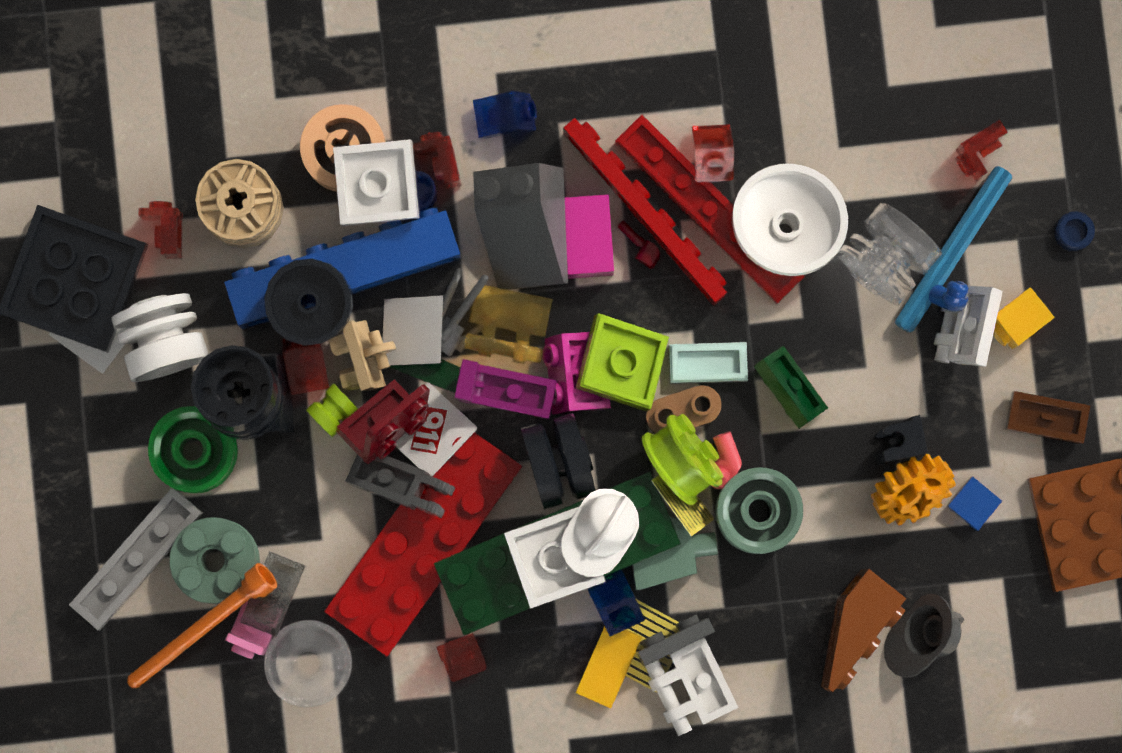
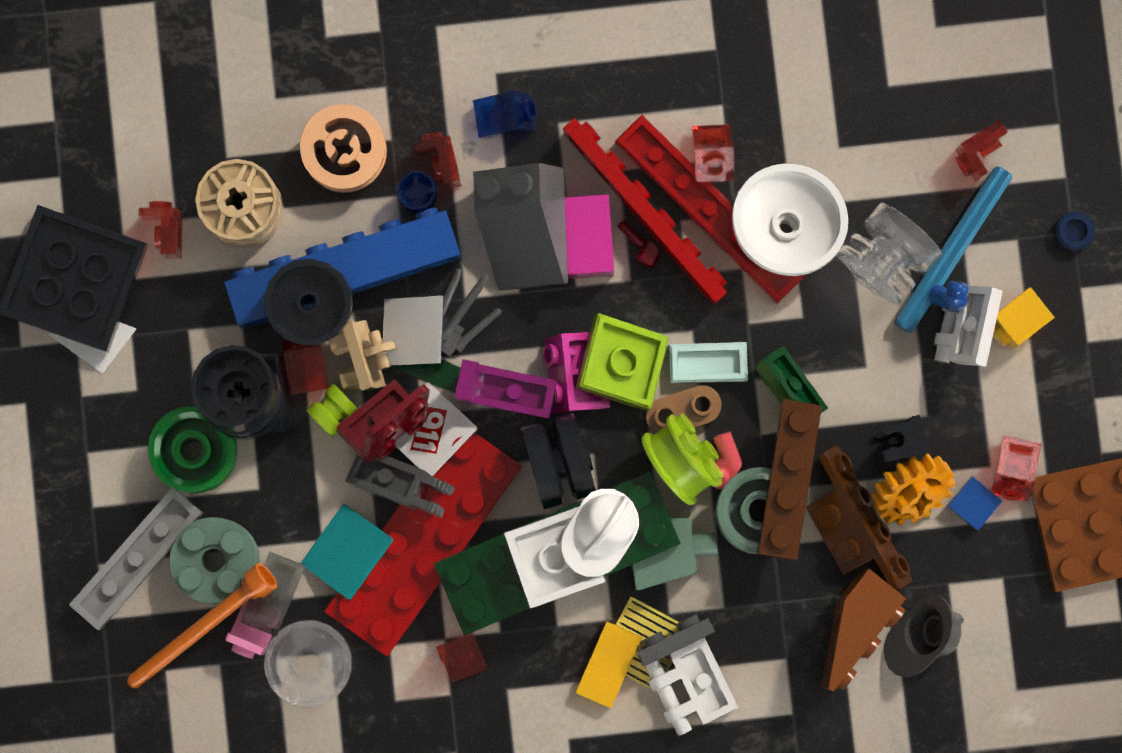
(160, 337): white wheel -> none
(347, 551): none -> teal sticker
(376, 182): white plate -> none
(510, 312): clear yellow plate -> none
(616, 603): clear blue brick -> none
(691, 516): light yellow sticker -> none
(789, 480): none -> reddish brown plate
(852, 526): none -> reddish brown bracket
(1016, 468): none -> clear red bracket
(1047, 417): reddish brown plate -> none

